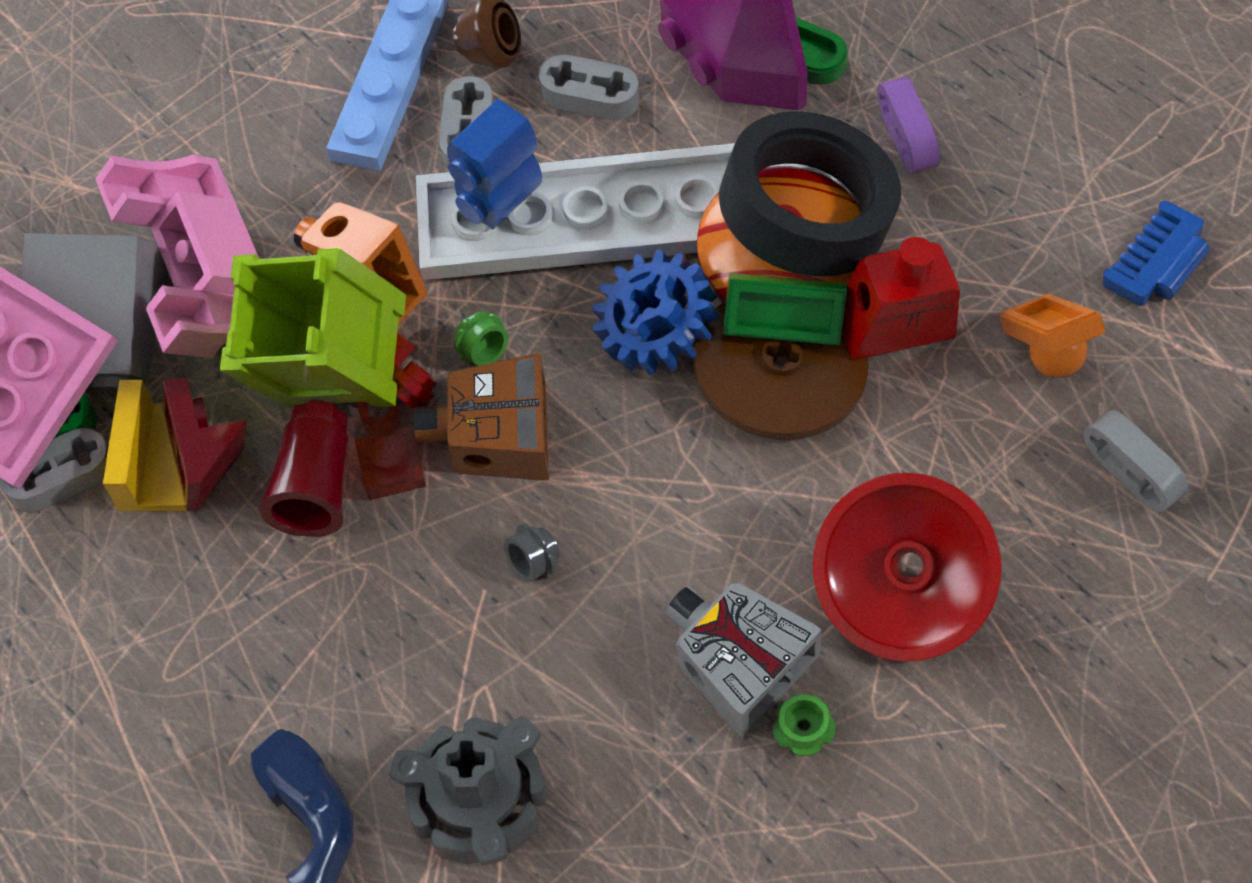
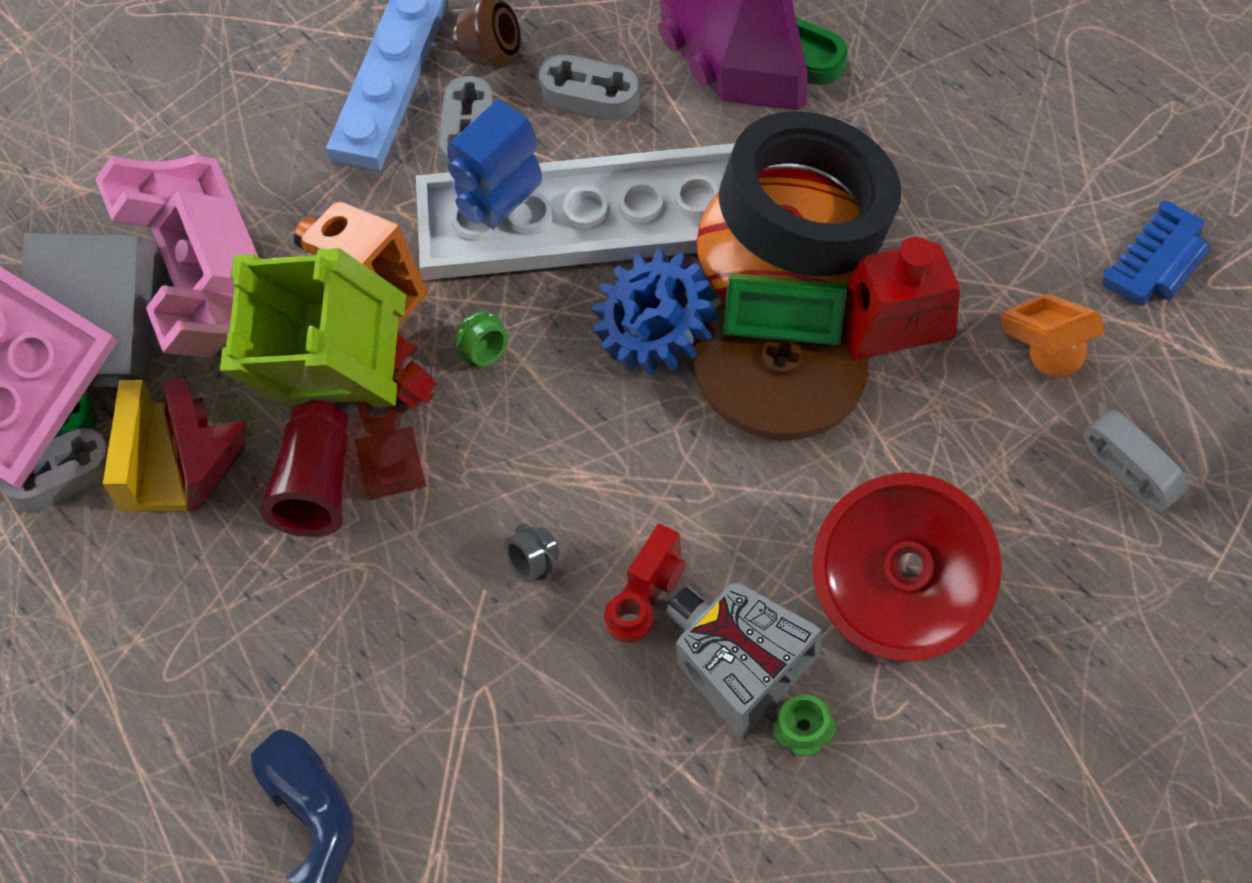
(473, 787): dark grey piece -> none
(493, 420): dark orange torso -> none
(652, 571): none -> red plate
(908, 125): medium lavender beam -> none

